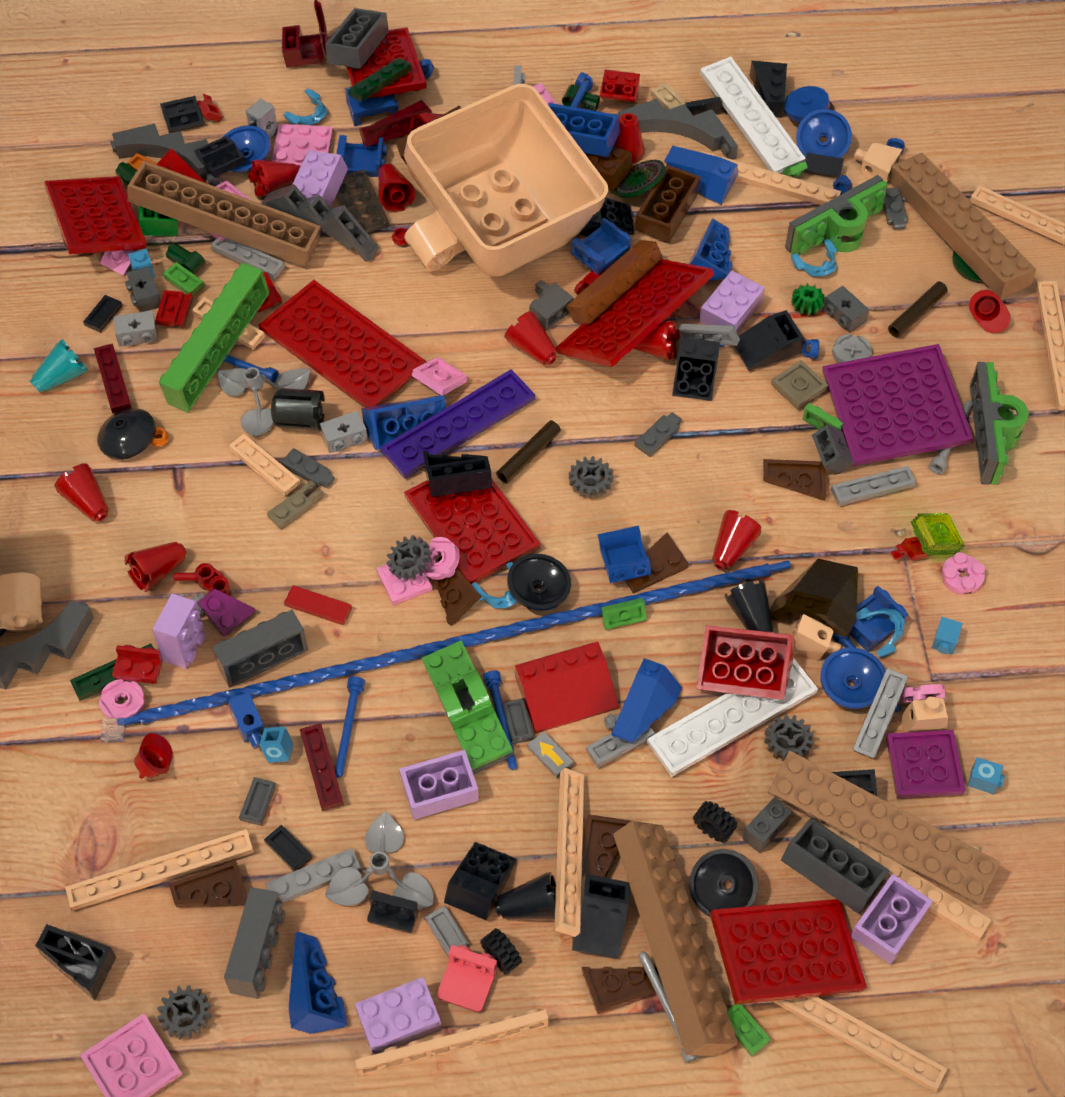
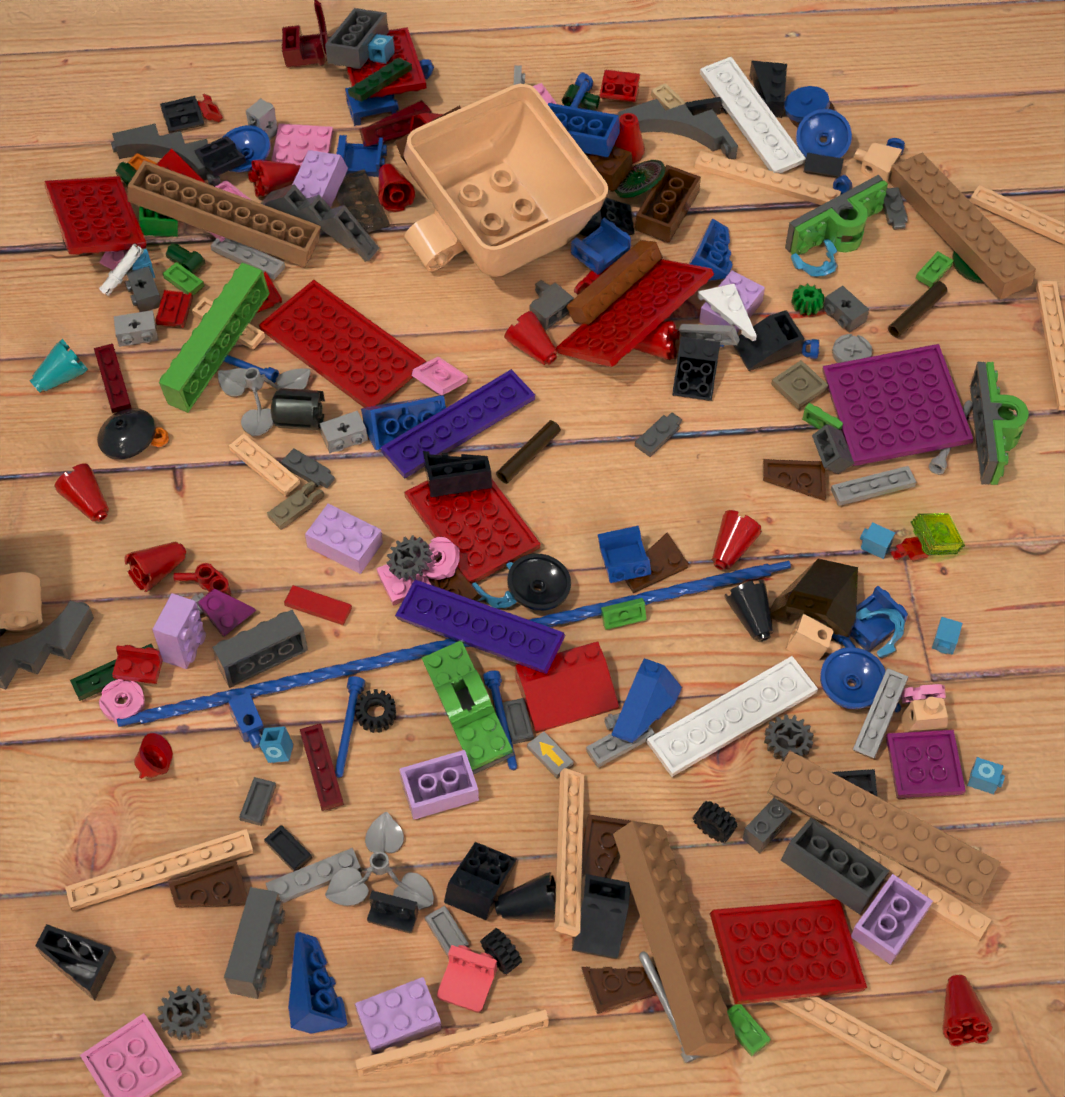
(102, 313): black tile -> none
(111, 731): clear plate -> none
(121, 269): none -> white pin
(319, 114): dark azure helmet -> none
(344, 538): none -> lavender brick
(380, 721): none -> black tyre
(381, 48): none -> dark azure brick
(398, 236): red plate -> none
(480, 626): none -> dark purple plate
(590, 477): dark grey gear -> none
(709, 880): black dish -> none
(715, 172): blue wedge -> none
(728, 304): none -> white wing
(745, 662): red slope -> none
(795, 170): bright green plate -> none
(877, 540): none -> dark azure brick
(934, 269): none -> bright green plate
(963, 1014): none -> red cone
(967, 564): bright pink plate -> none
(989, 311): red piece -> none

